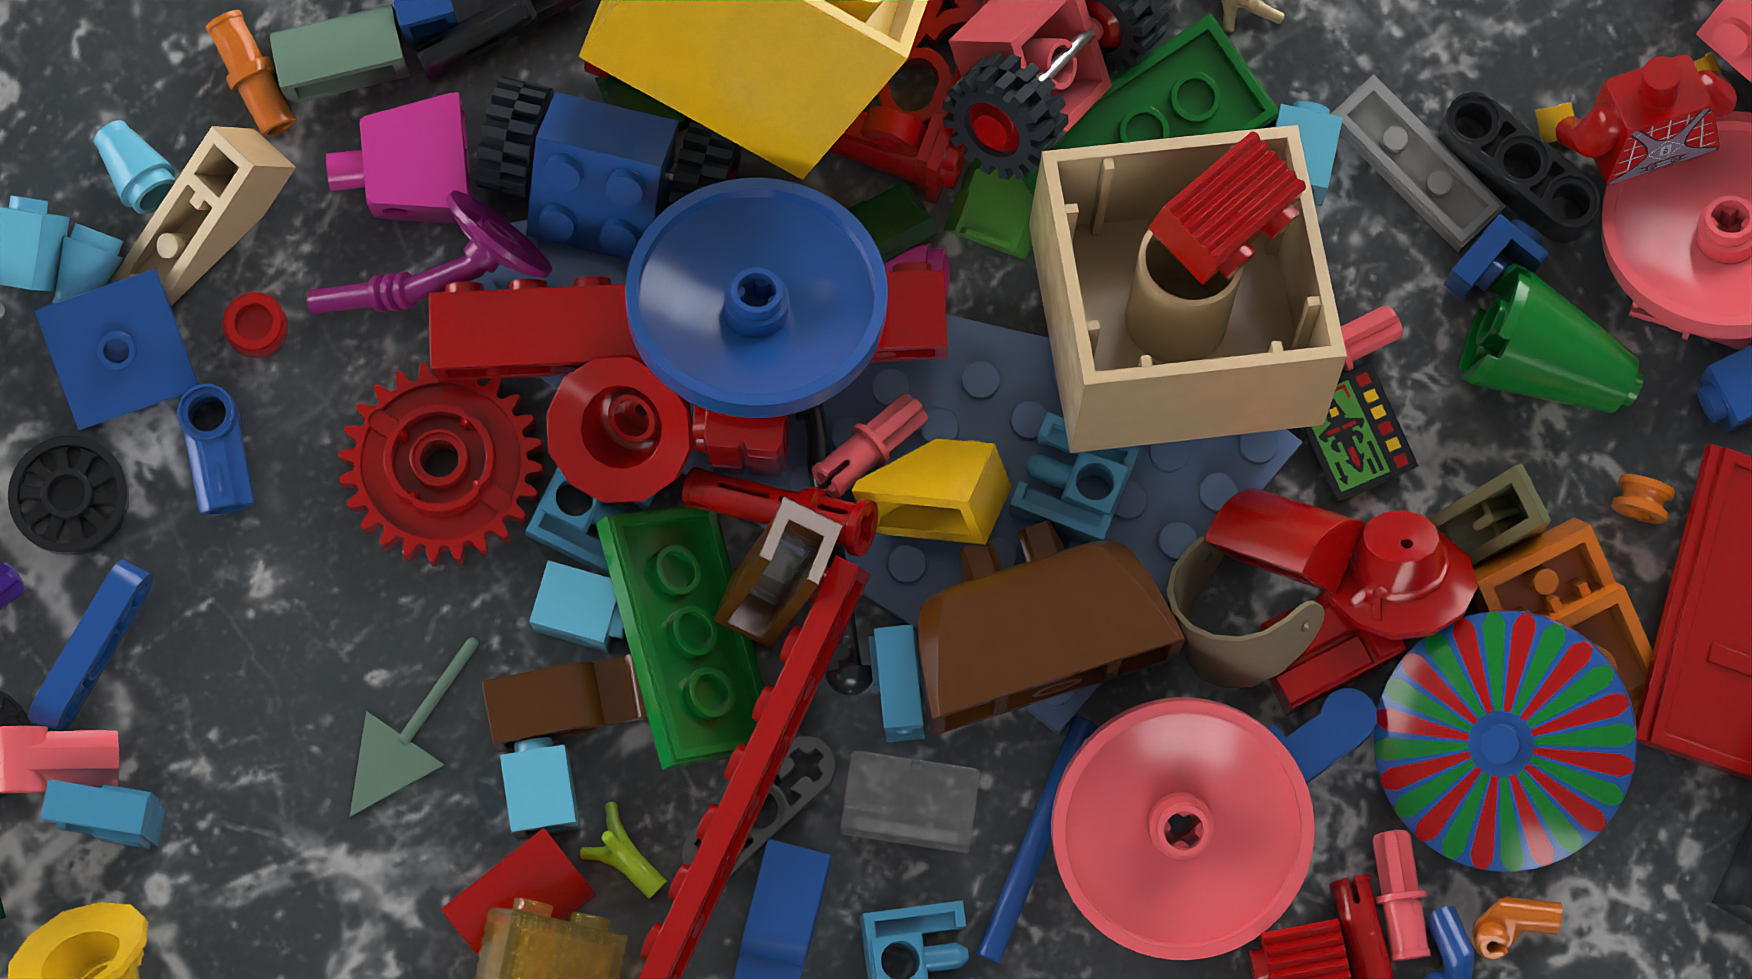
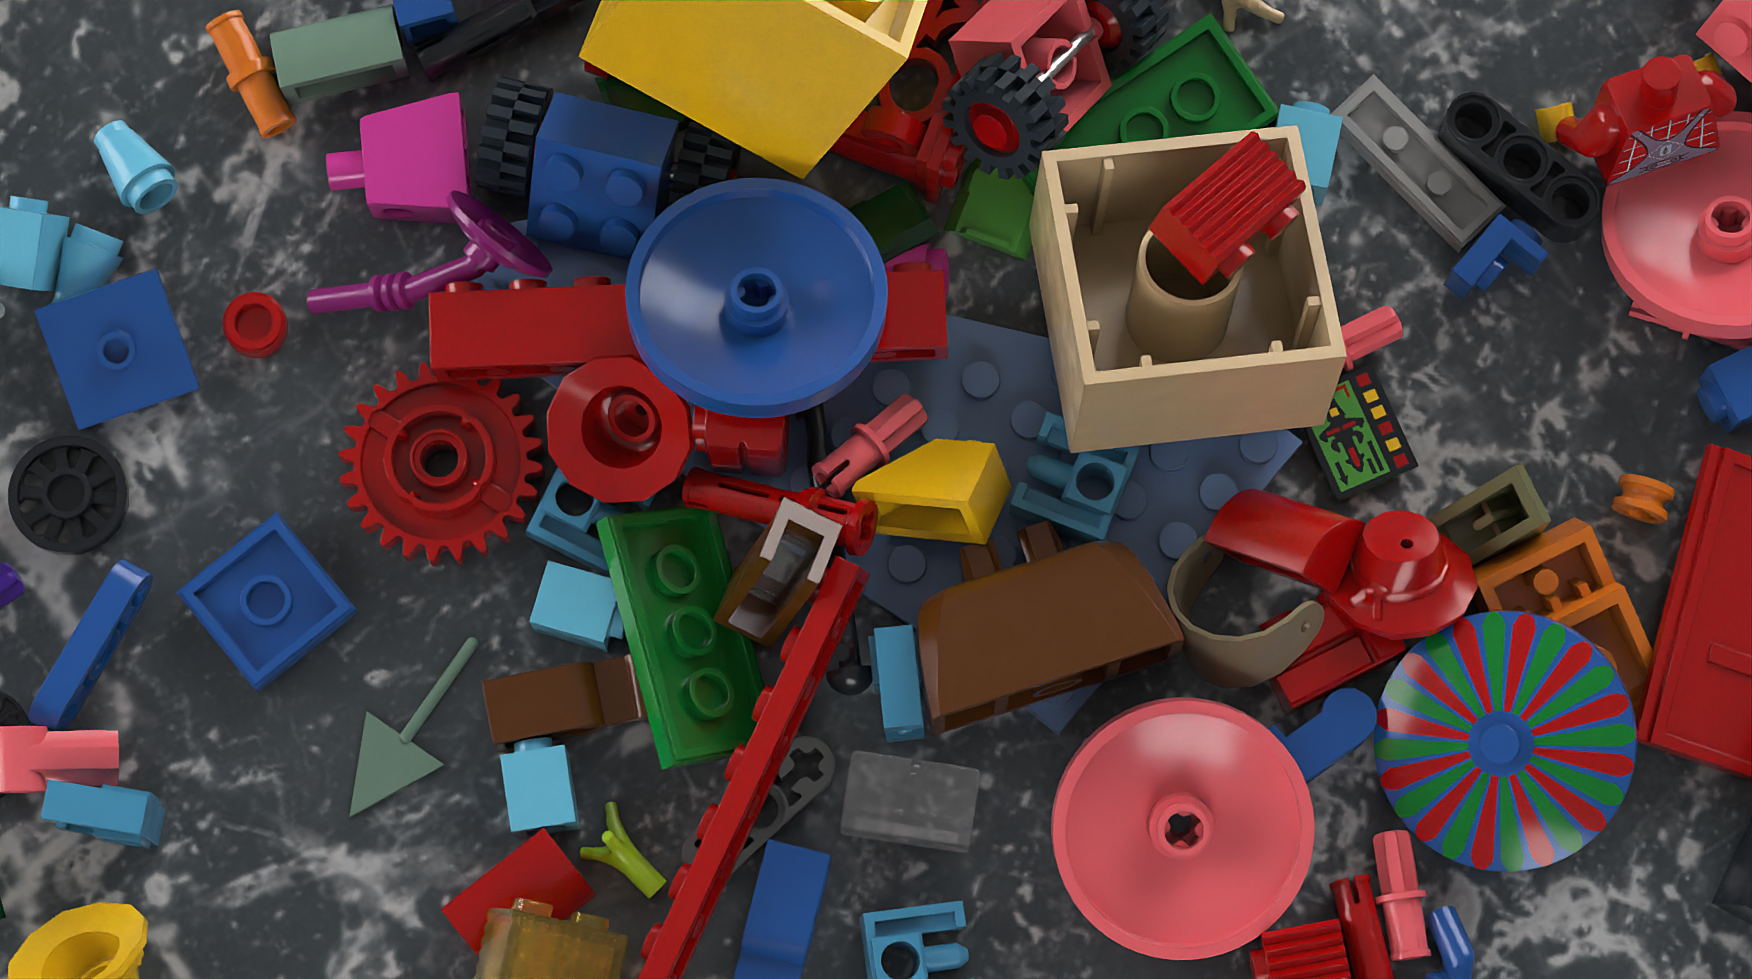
(209, 208): tan slope -> none
(217, 455): blue piece -> none
(267, 602): none -> blue plate
(1030, 851): blue bar -> none
(1509, 919): orange arm -> none
(1547, 348): green cone -> none

